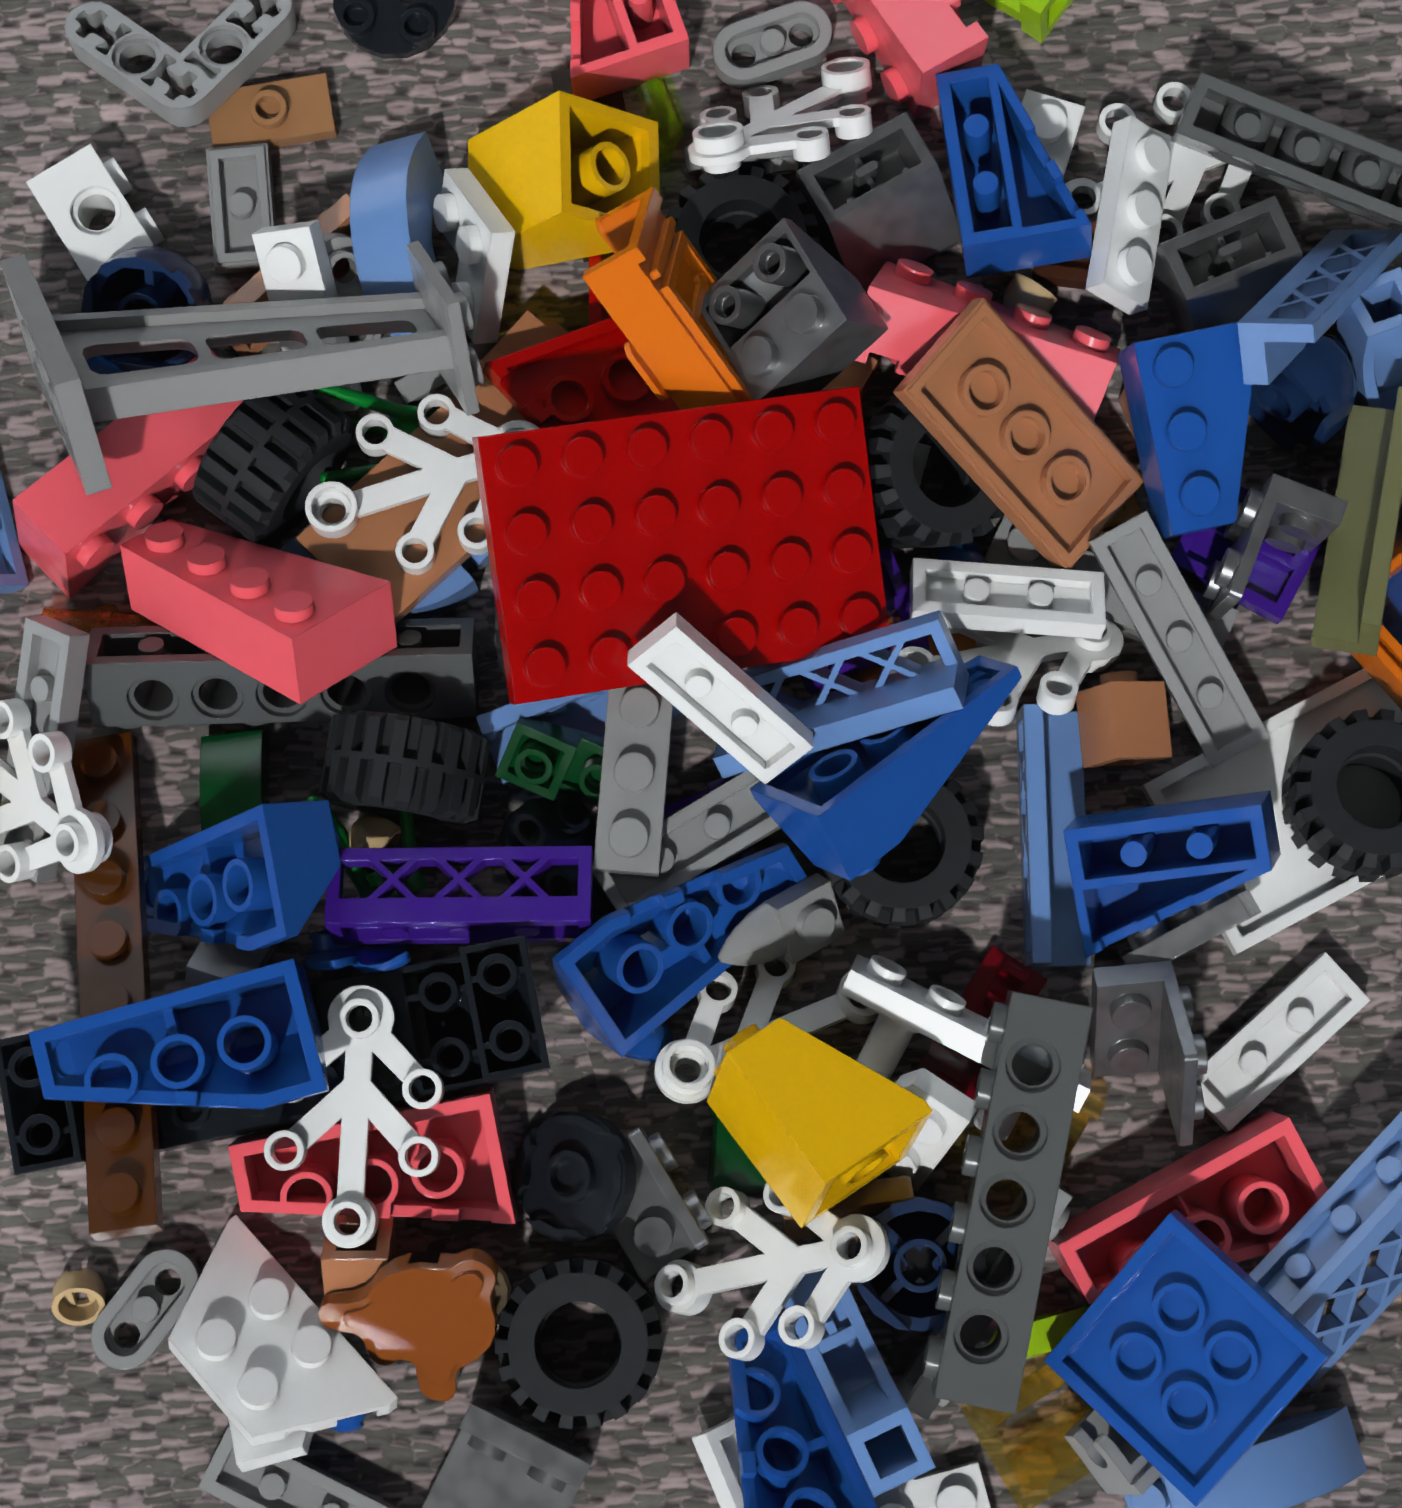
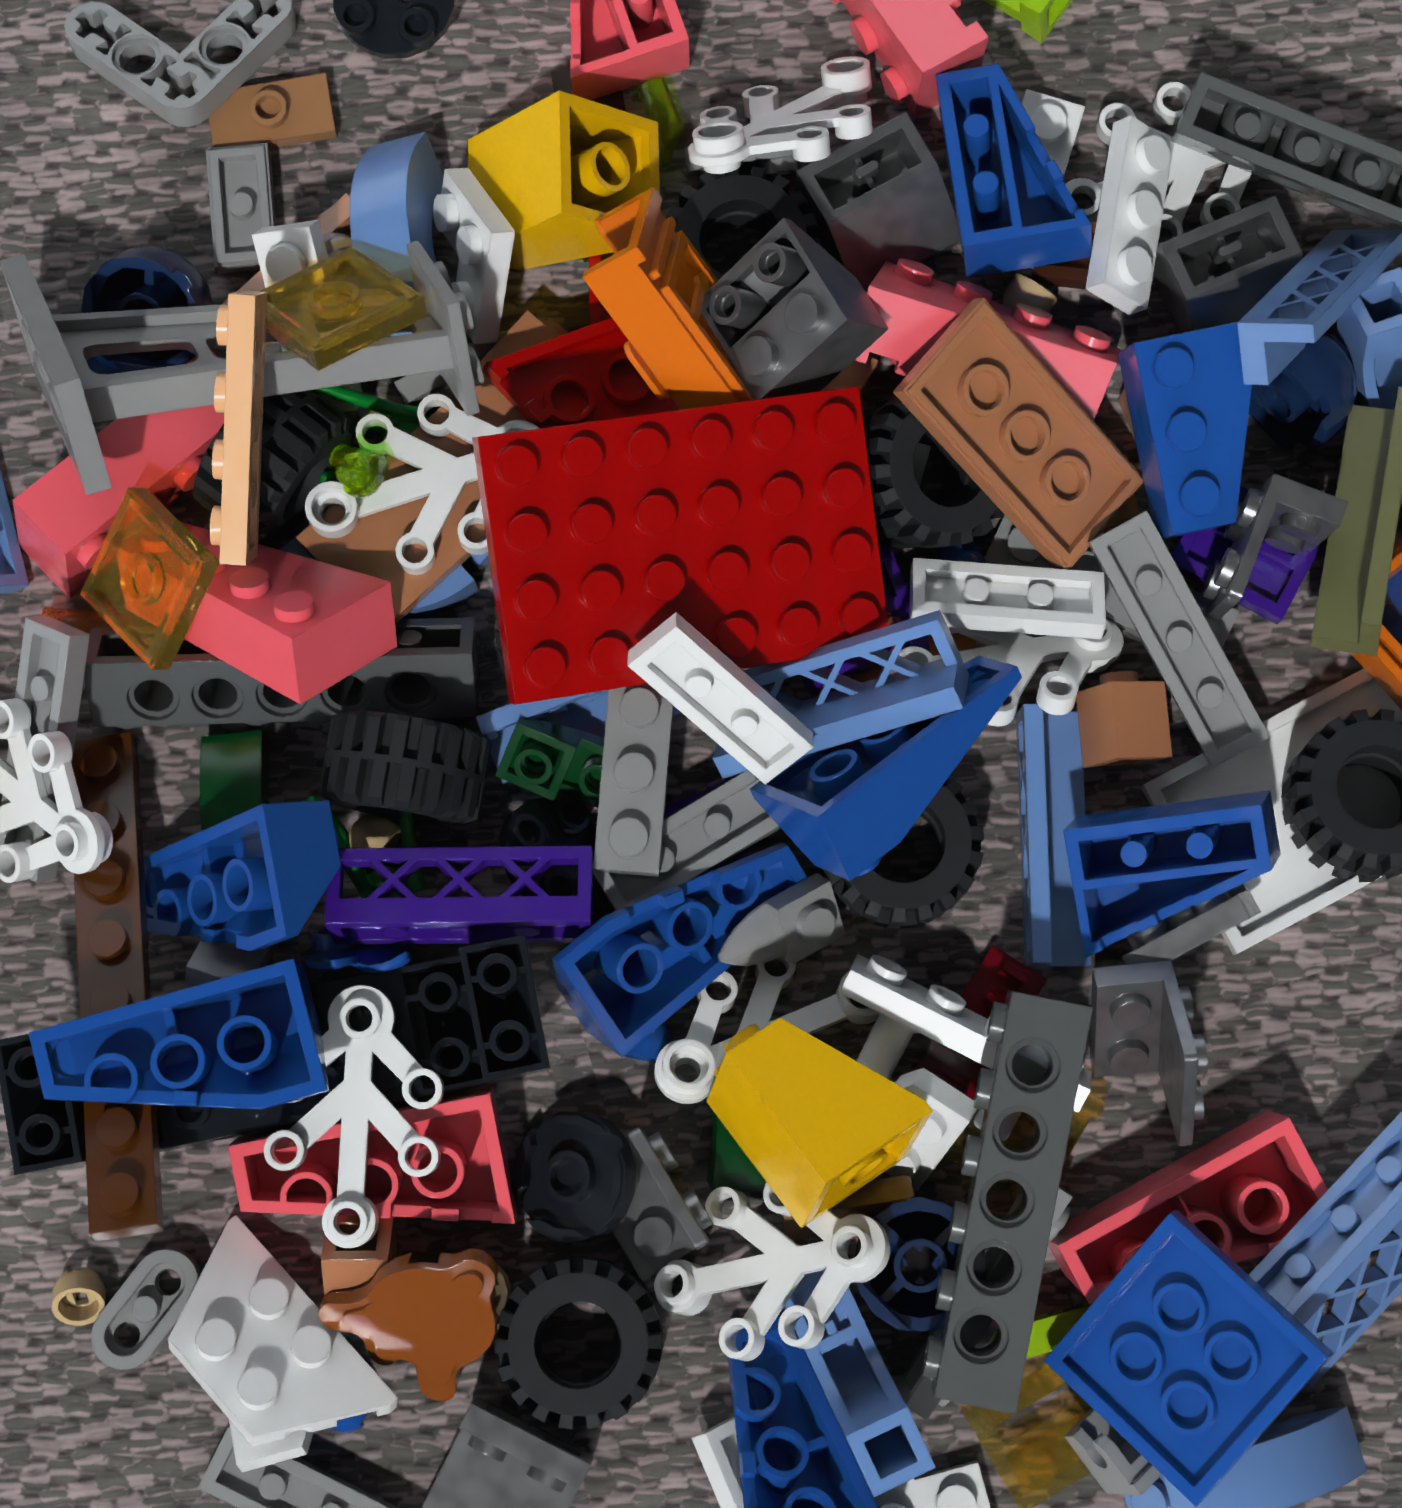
(77, 192): white brick -> none
(149, 578): none -> clear yellow tile
(240, 398): none -> light nougat plate
(339, 308): none -> clear yellow tile
(358, 469): none -> clear neon green arm
(768, 41): light grey plate -> none
(1278, 1040): white plate -> none

